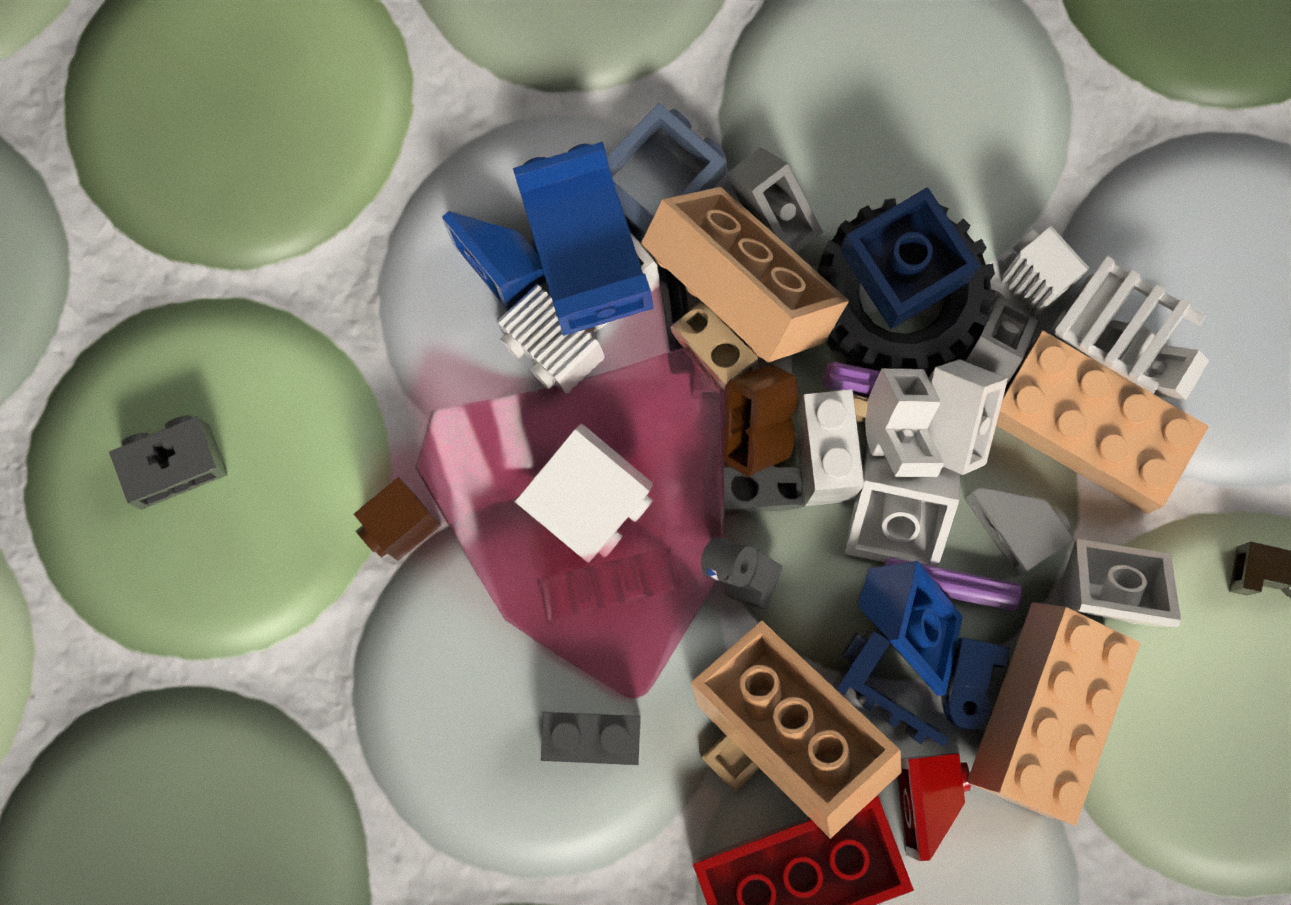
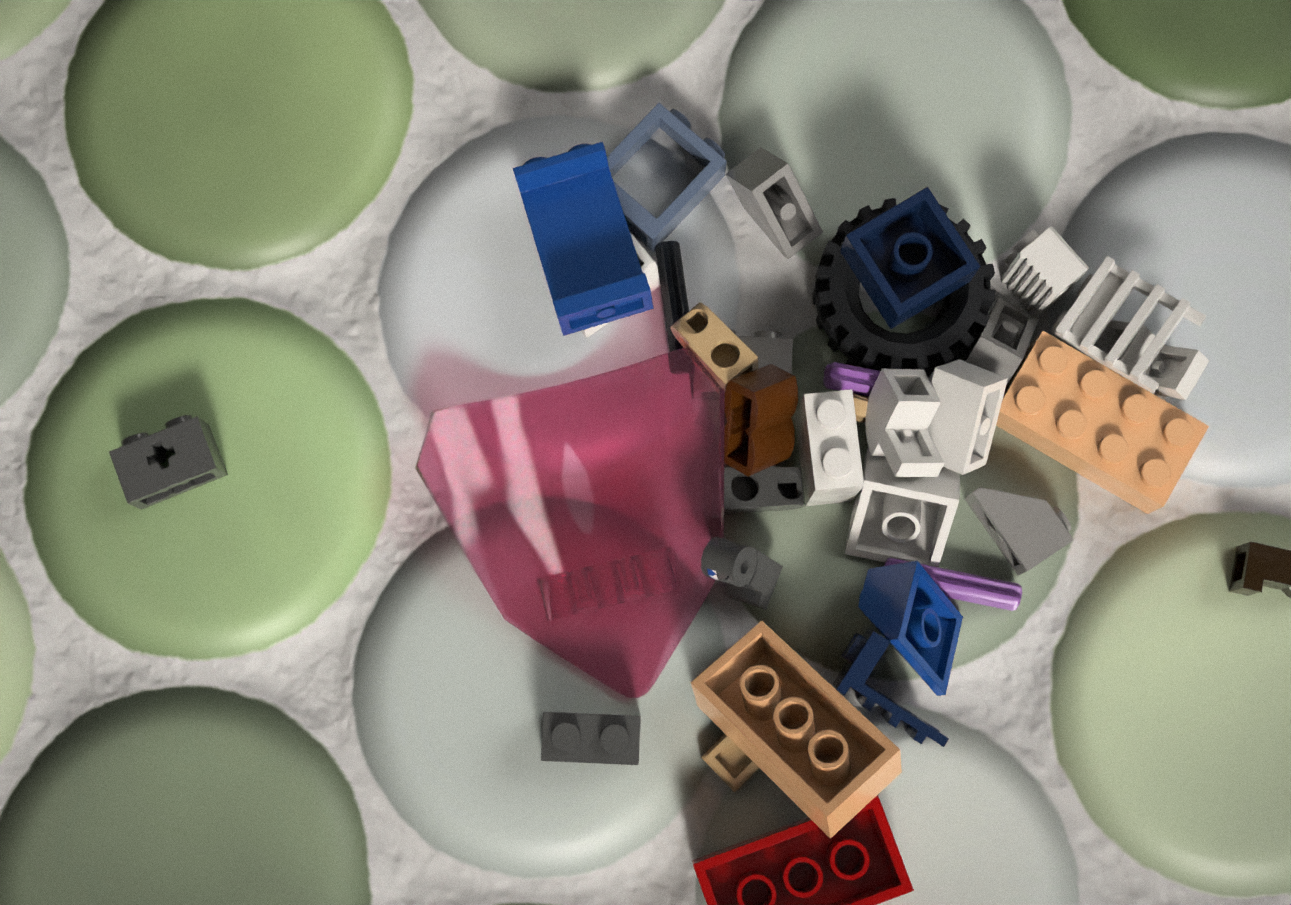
(395, 521): reddish brown brick -> none
(497, 255): blue slope -> none
(534, 330): white brick -> none
(586, 494): white brick -> none
(743, 273): light nougat brick -> none
(930, 800): red slope -> none
(966, 695): dark blue leg -> none
(1054, 712): light nougat brick -> none
(1121, 584): white slope -> none

